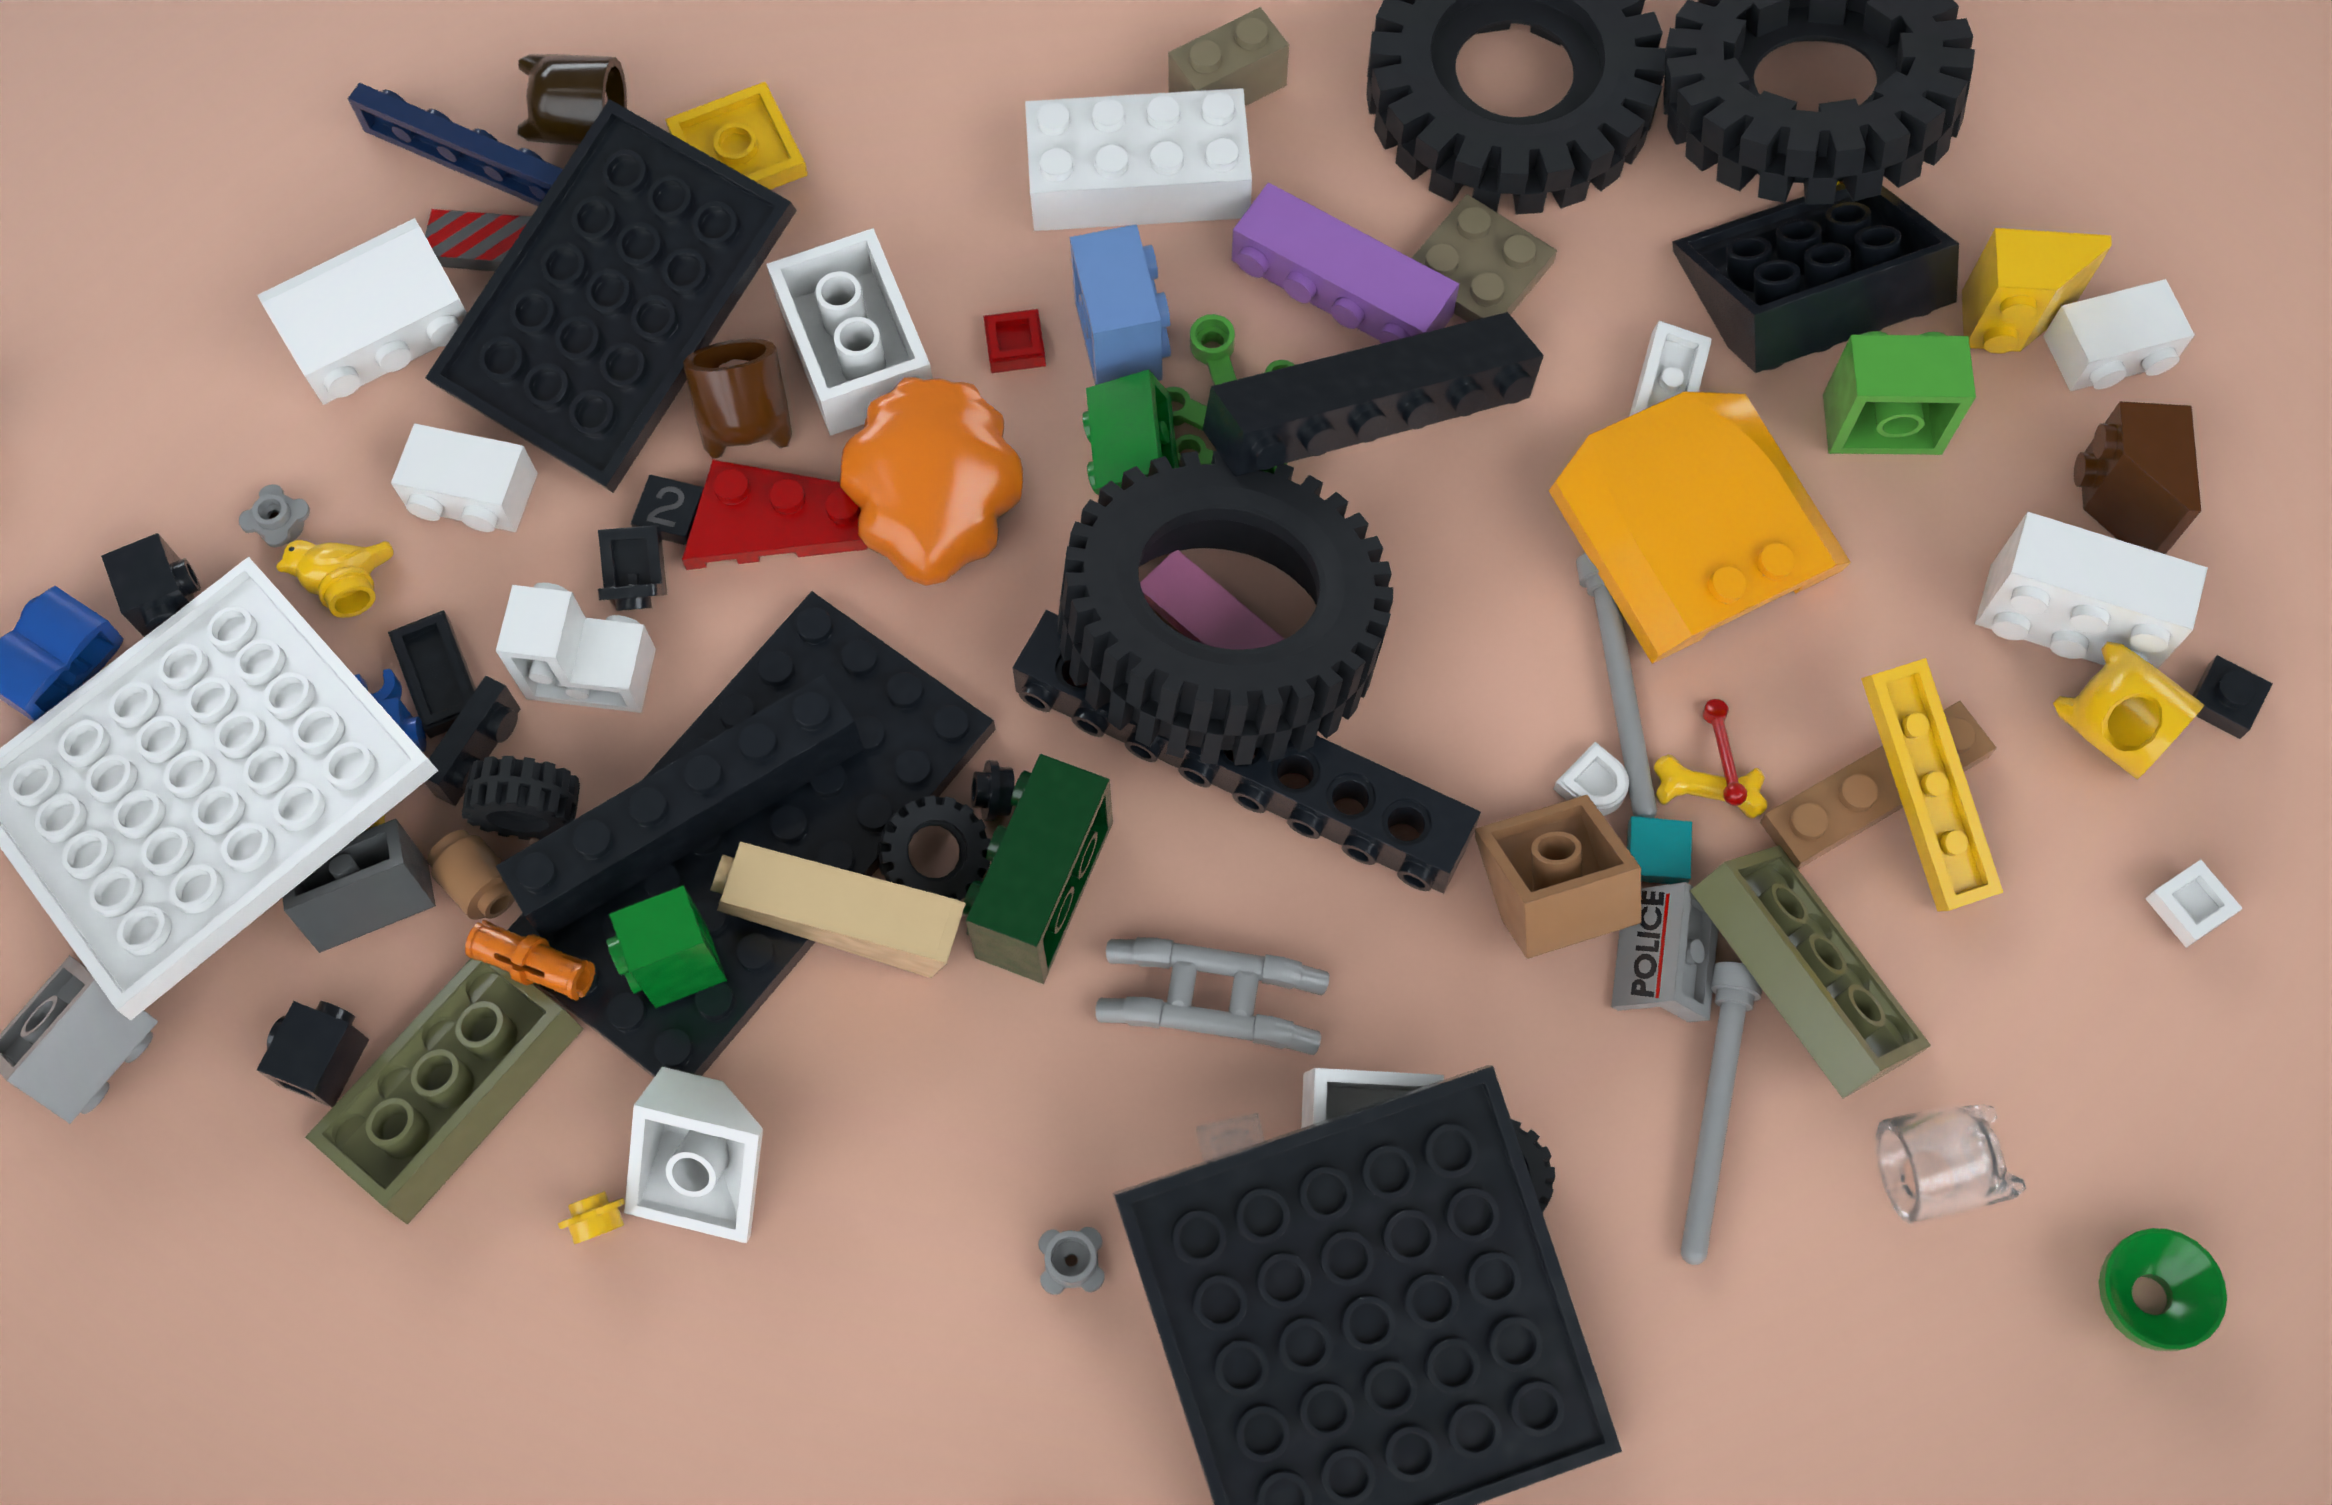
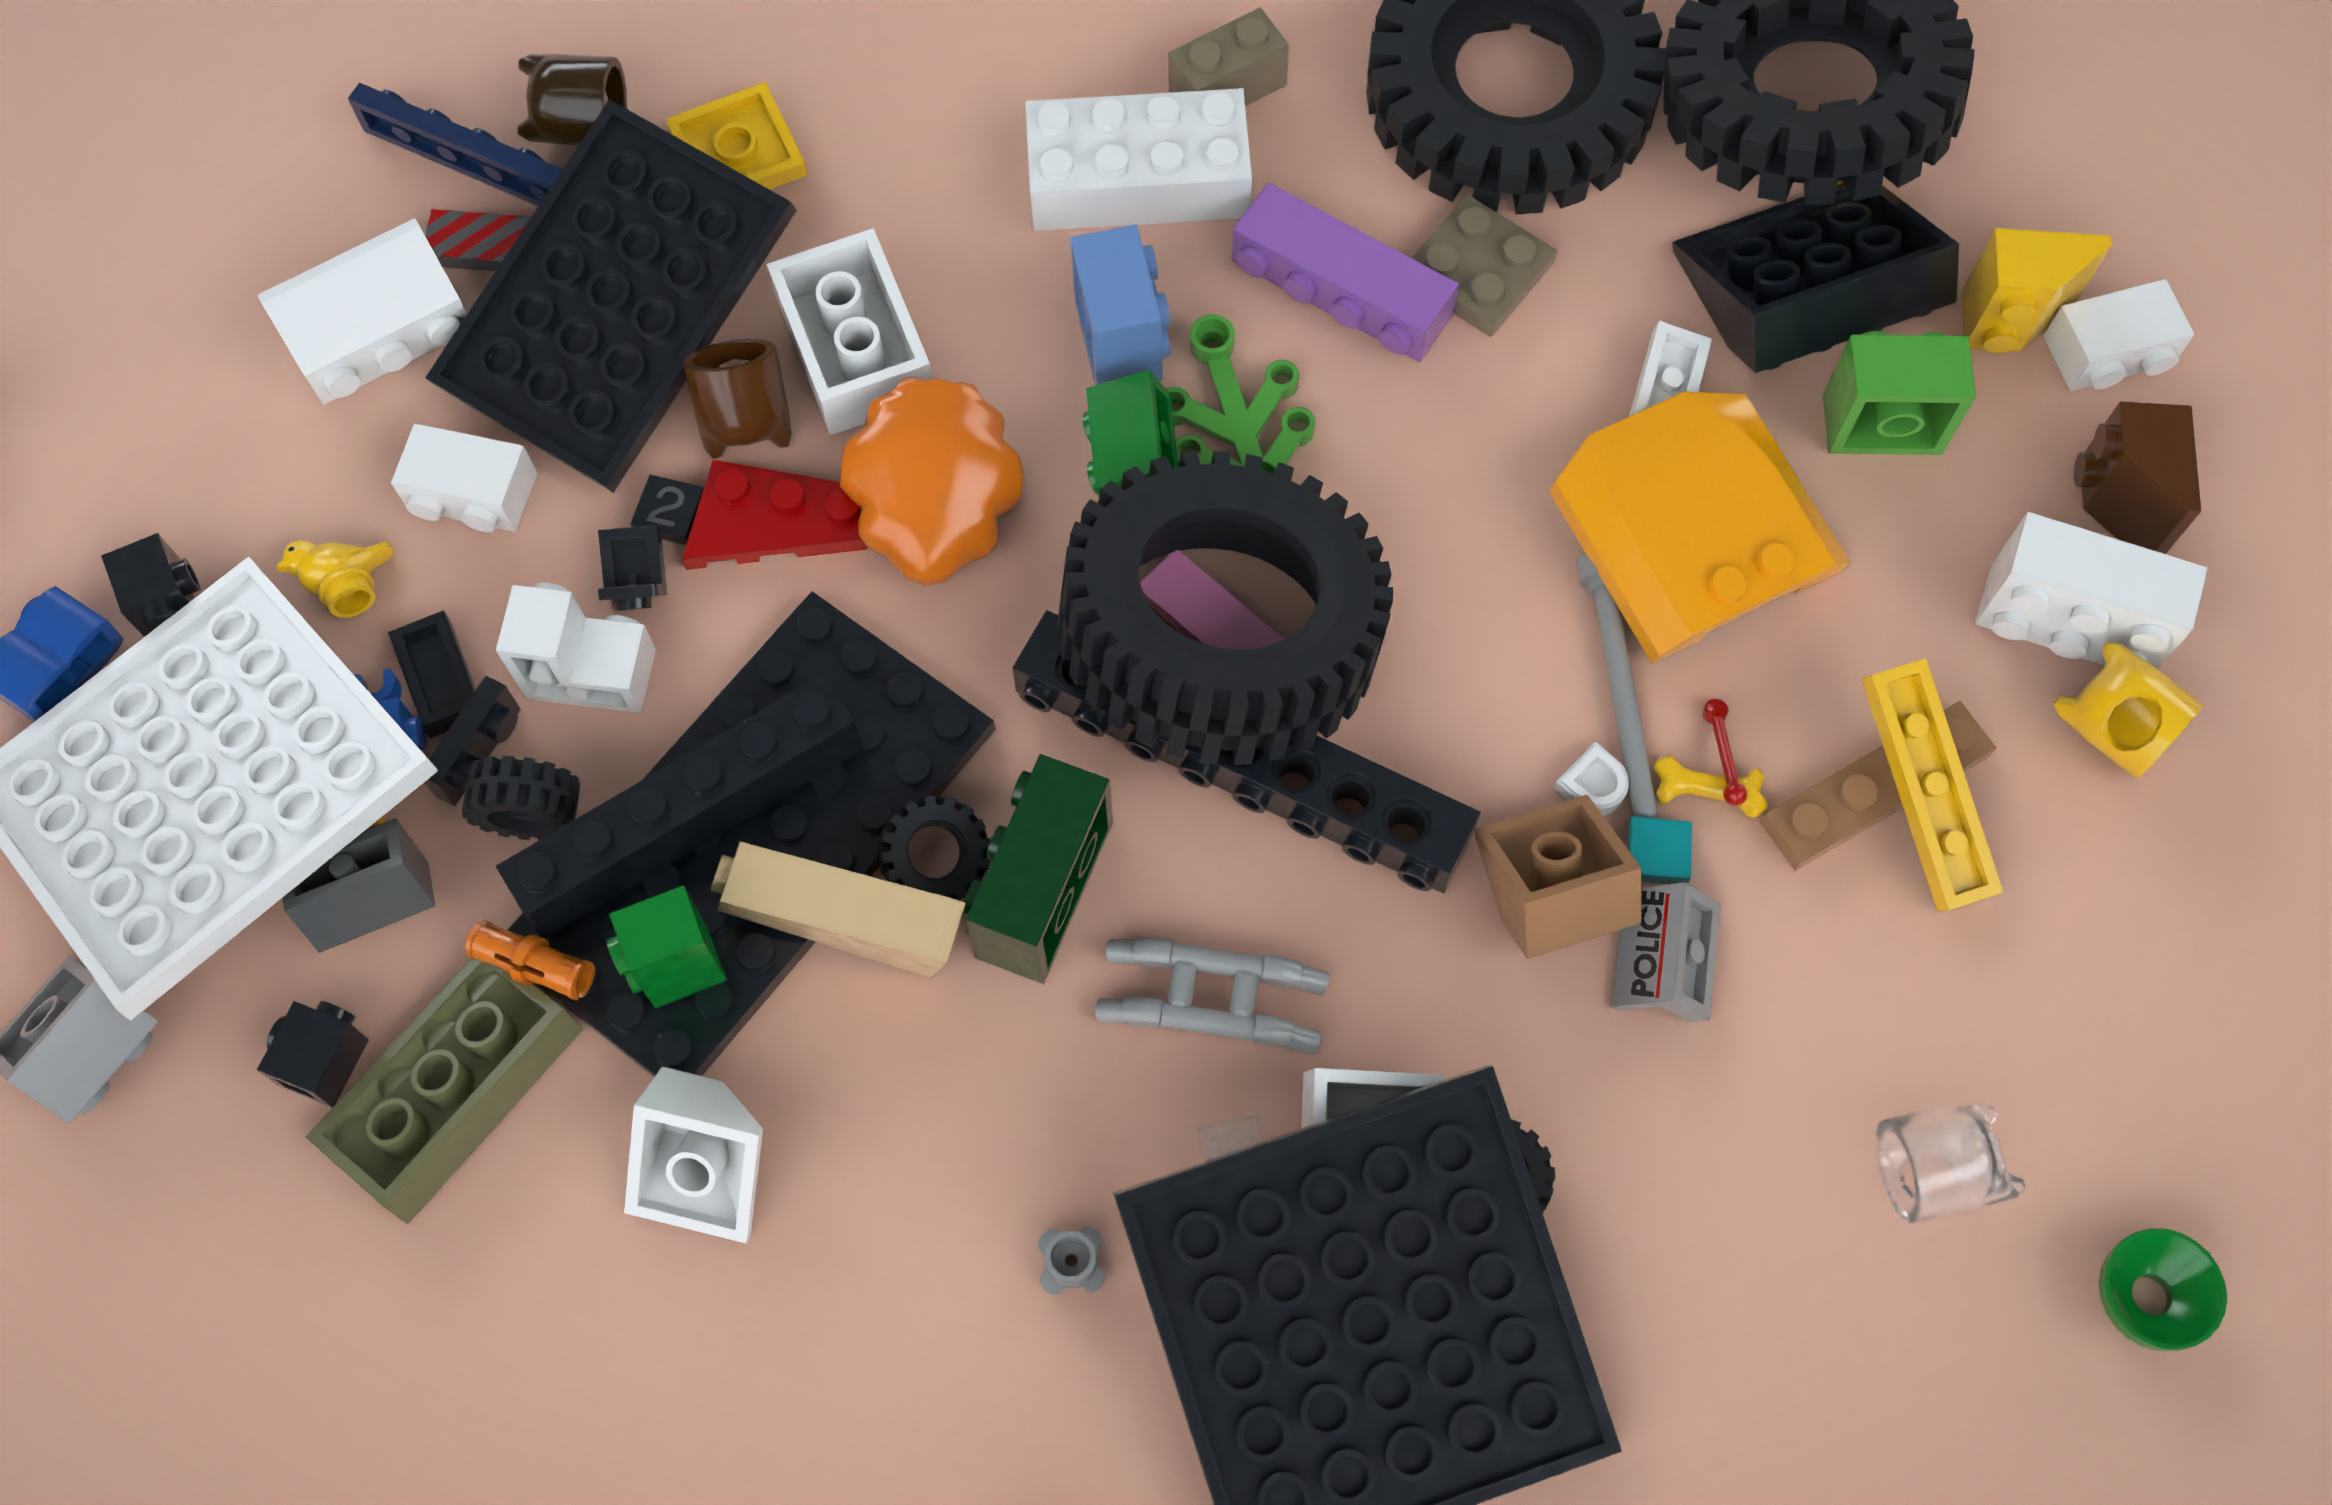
(284, 526): light grey plate -> none
(469, 875): medium nougat brick -> none
(593, 1217): yellow plate -> none
(993, 790): black plate -> none
(1014, 341): red tile -> none
(1370, 393): black brick -> none
(1735, 995): light grey piece -> none
(1809, 969): olive slope -> none
(2193, 903): white plate -> none
(2230, 696): black plate -> none

